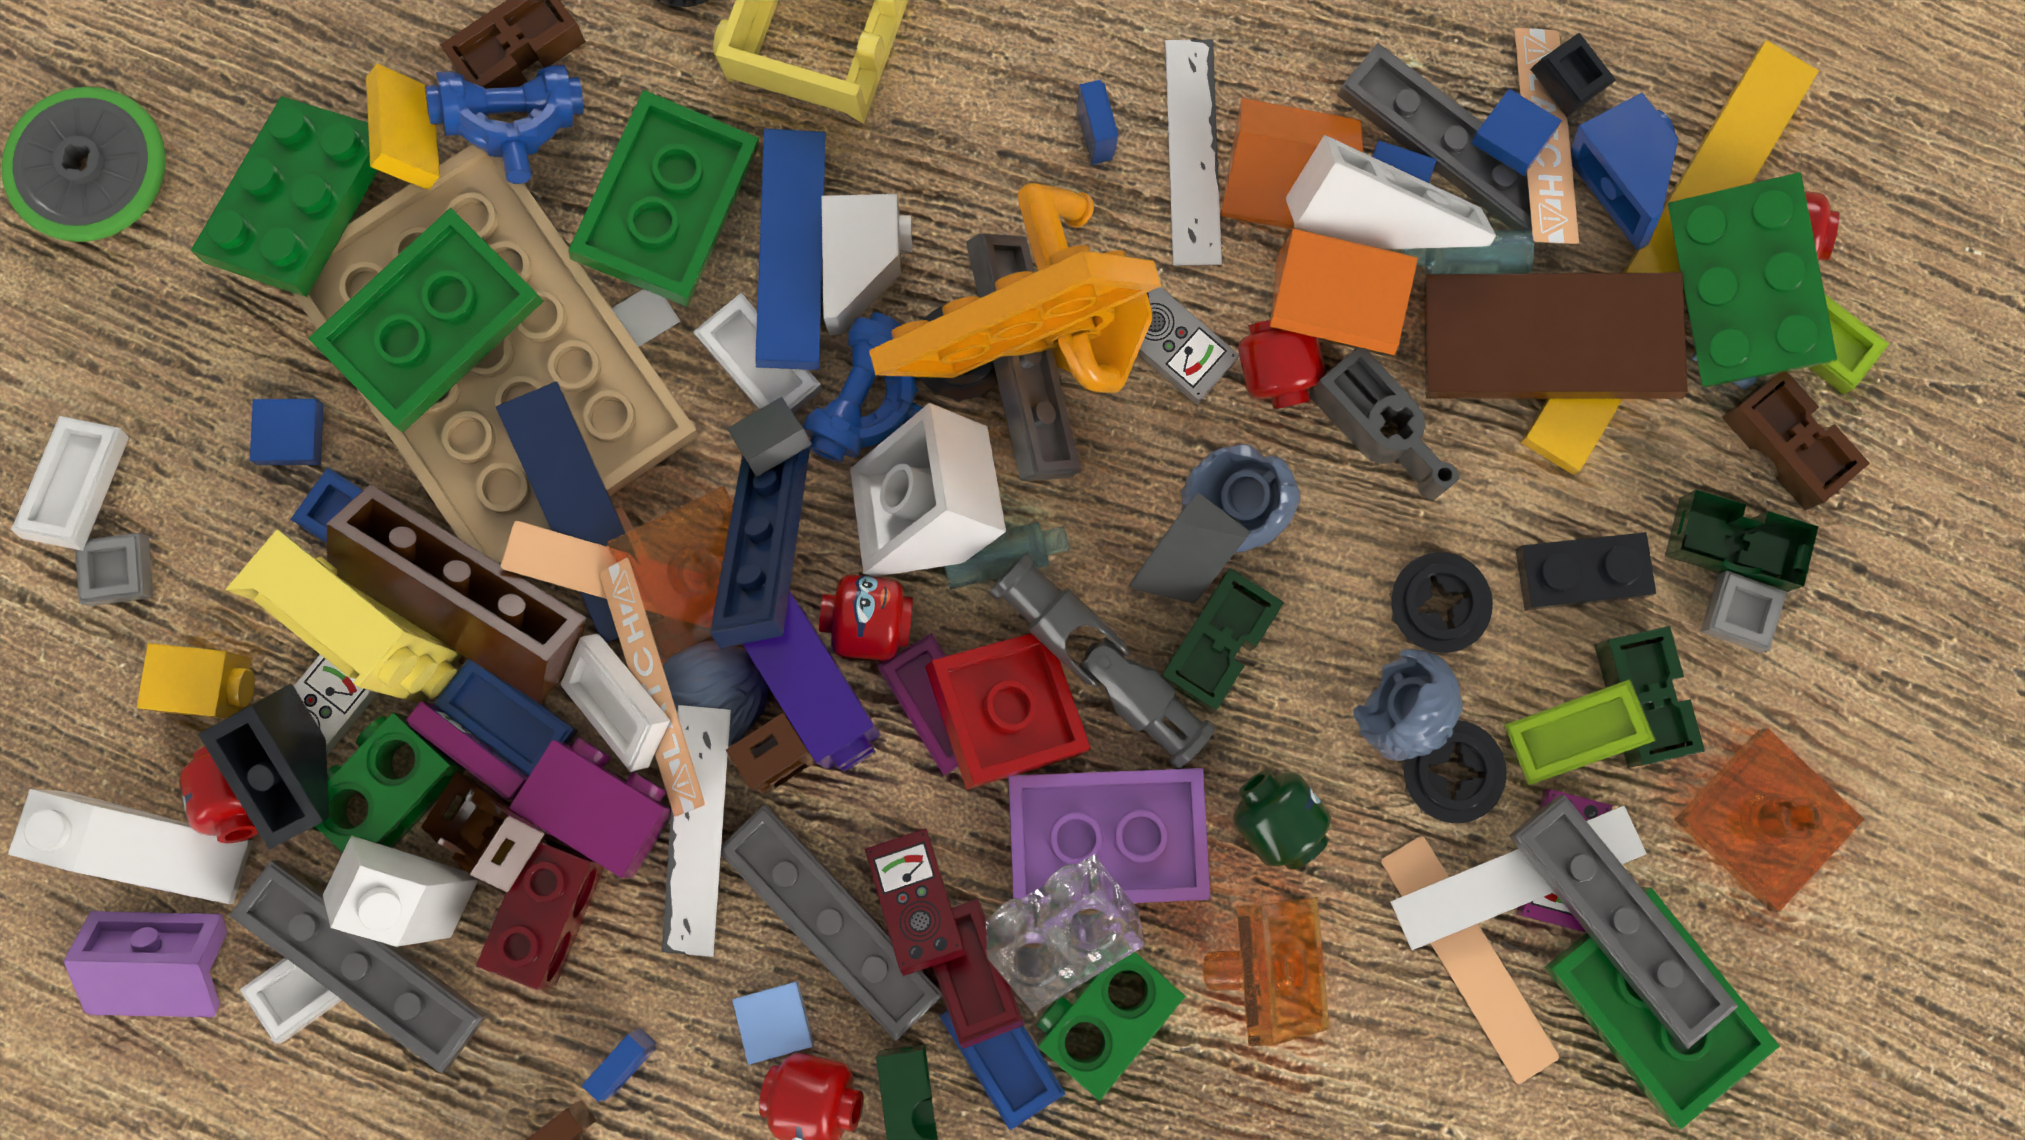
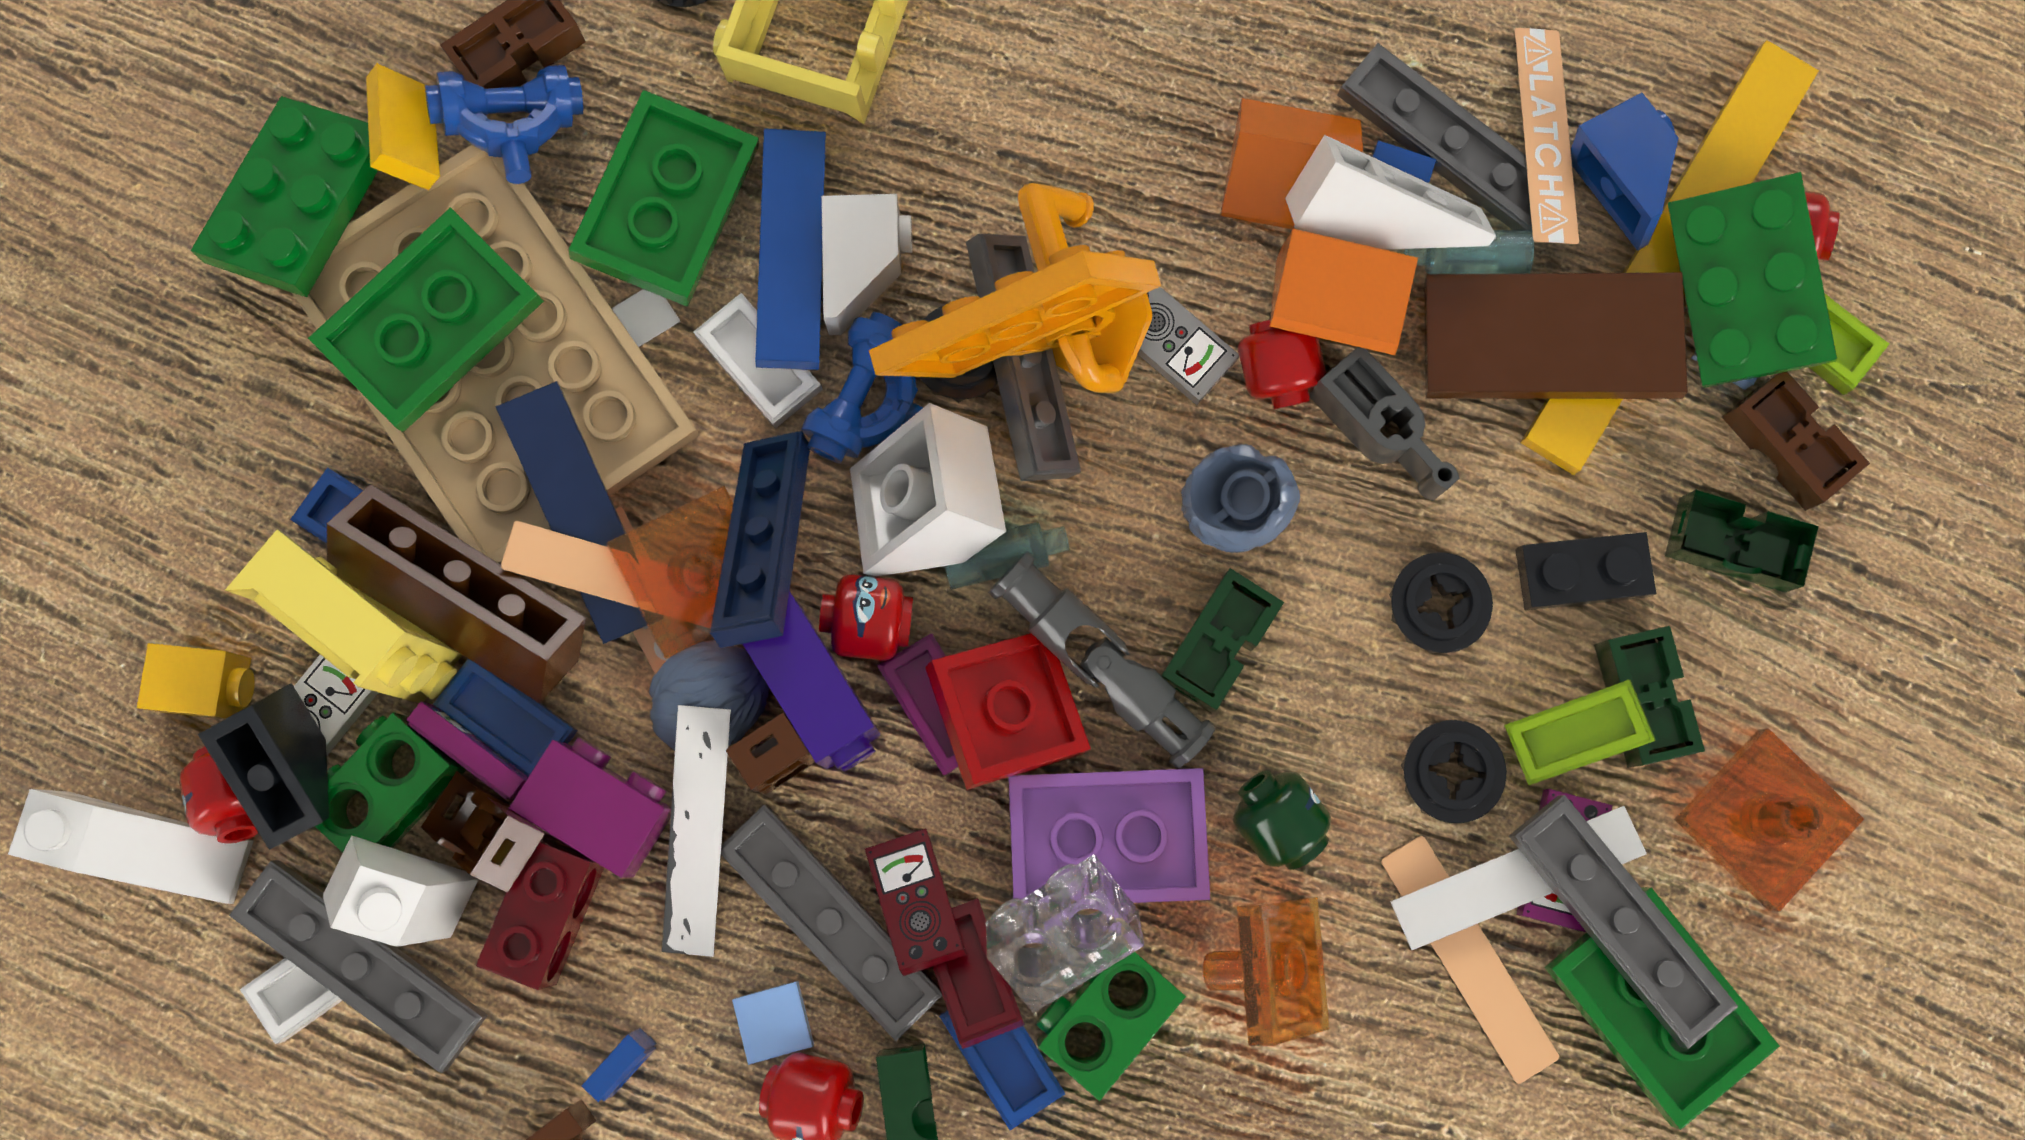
(45, 157): dark grey wheel -> none
(70, 483): white tile -> none
(114, 570): light grey tile -> none
(146, 963): medium lavender panel -> none
(286, 432): blue tile -> none
(614, 702): white tile -> none
(645, 665): light nougat sticker -> none
(769, 436): dark grey tile -> none
(1097, 121): blue tile -> none
(1191, 552): dark grey slope -> none
(1193, 152): white sticker -> none
(1411, 707): sand blue hair -> none
(1516, 132): blue tile -> none
(1573, 74): black tile -> none
(1743, 612): light grey tile -> none

